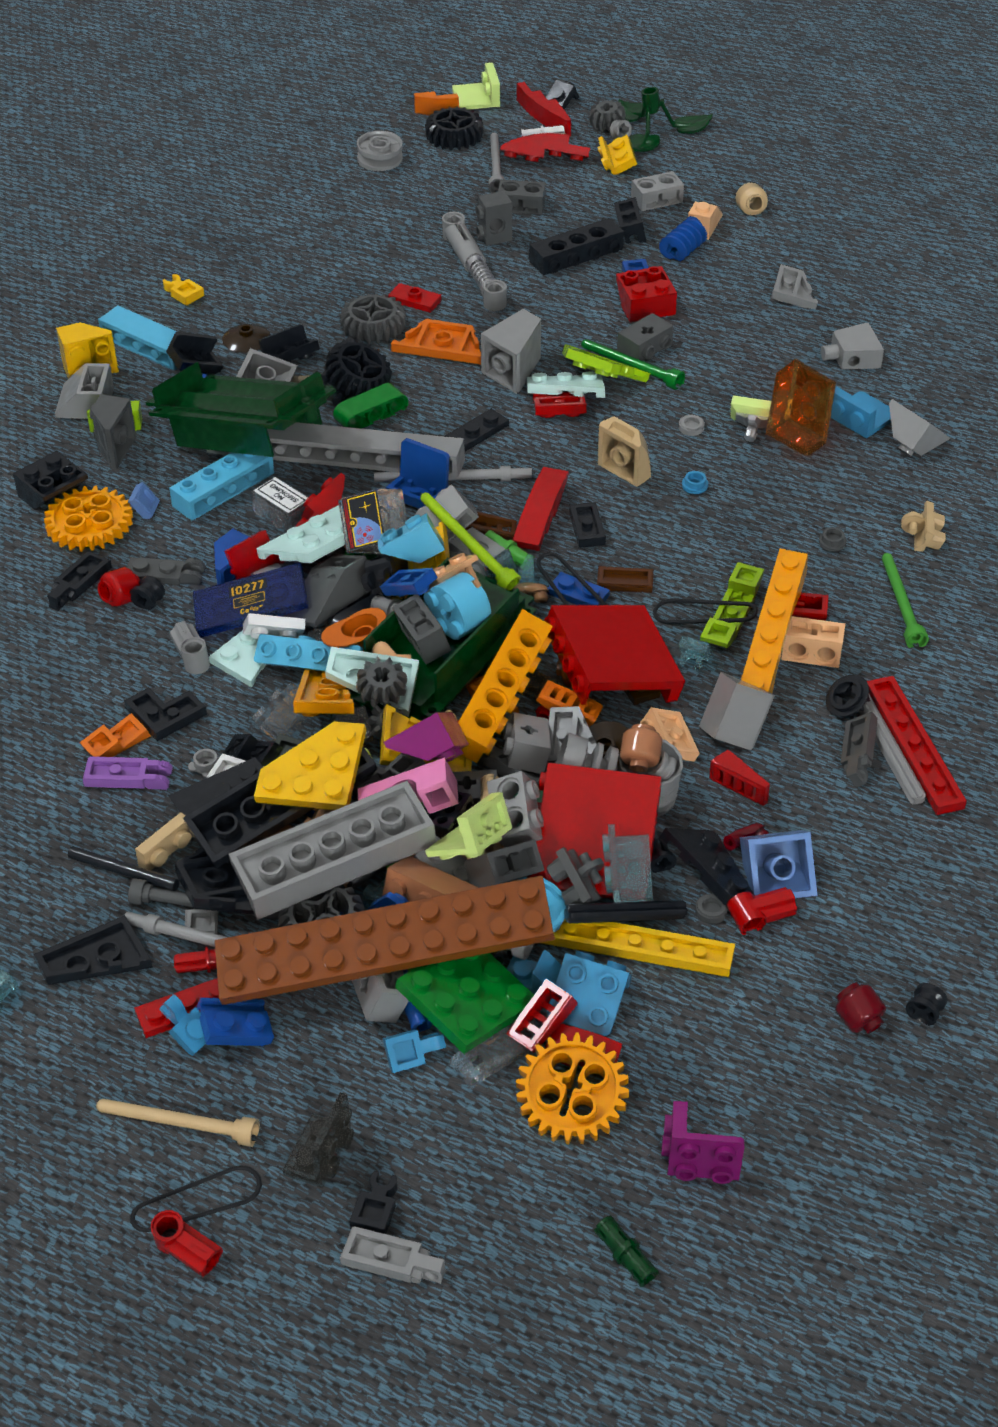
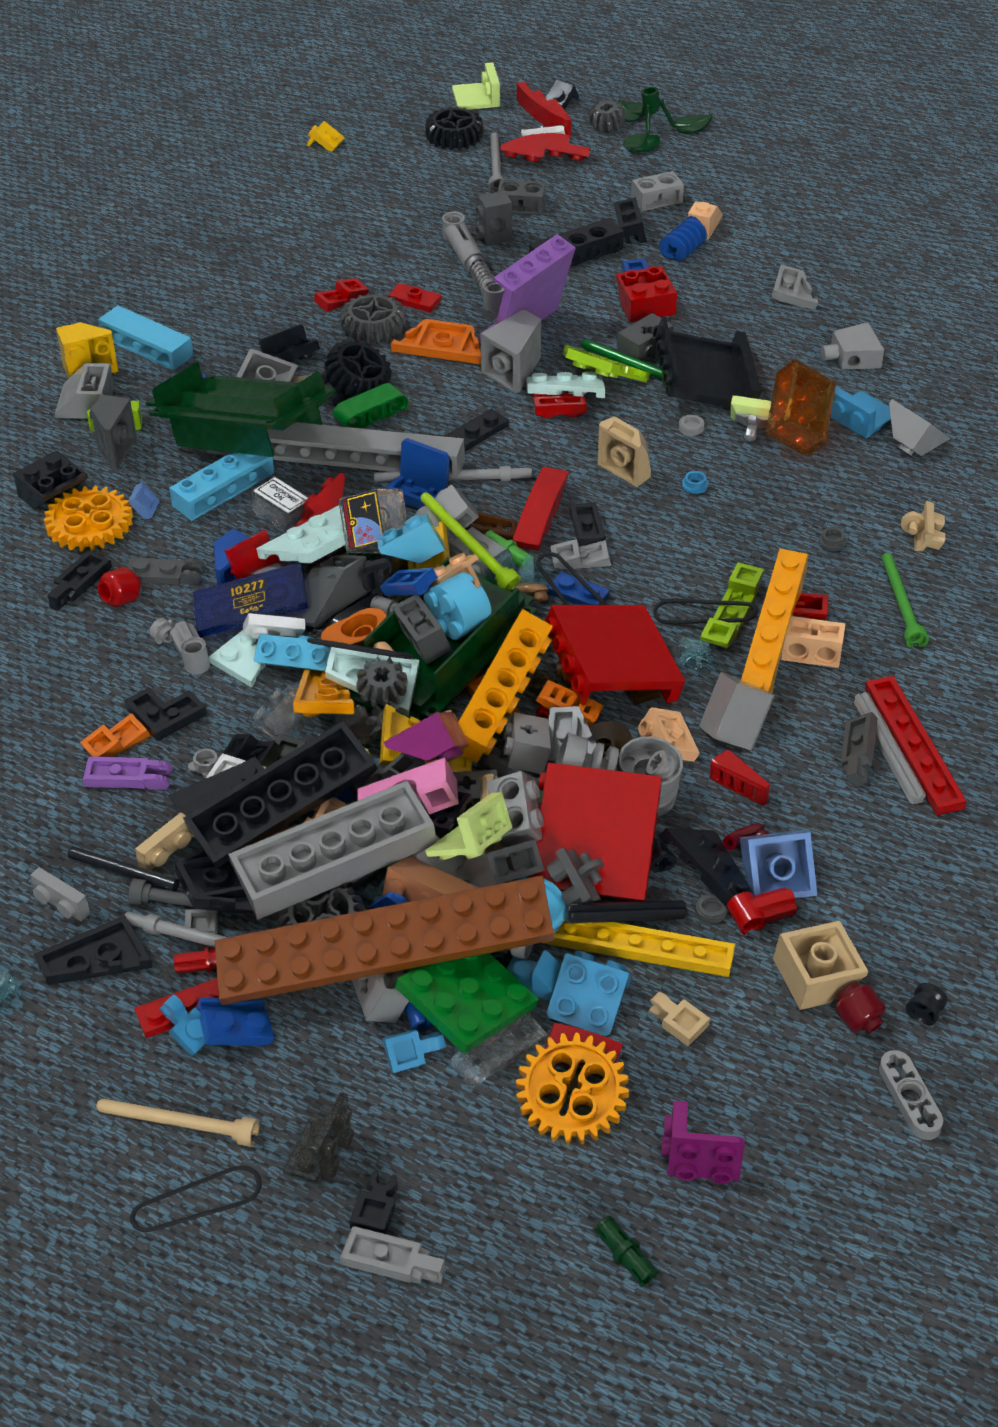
(63, 896): none -> light grey plate
(147, 592): black wheel -> none
(160, 630): none -> light grey plate
(183, 291): yellow plate -> none
(186, 1244): red piece -> none
(191, 348): black bracket -> none
(244, 336): dark brown dish -> none
(316, 771): yellow plate -> none
(325, 136): none -> yellow bracket
(342, 294): none -> red slope
(360, 648): none -> black piece
(379, 150): light grey wheel -> none
(428, 102): orange slope -> none
(535, 280): none -> medium lavender panel
(540, 1000): slope -> none
(581, 557): none -> light grey slope
(617, 155): yellow bracket -> none
(624, 124): light grey bush -> none
(625, 579): reddish brown tile -> none
(630, 867): clear light blue bracket -> none
(641, 747): nougat head -> none
(679, 1020): none -> tan plate
(705, 367): none -> black panel
(751, 199): tan head -> none
(818, 963): none -> tan slope
(843, 688): black gear -> none
(911, 1081): none -> light grey beam

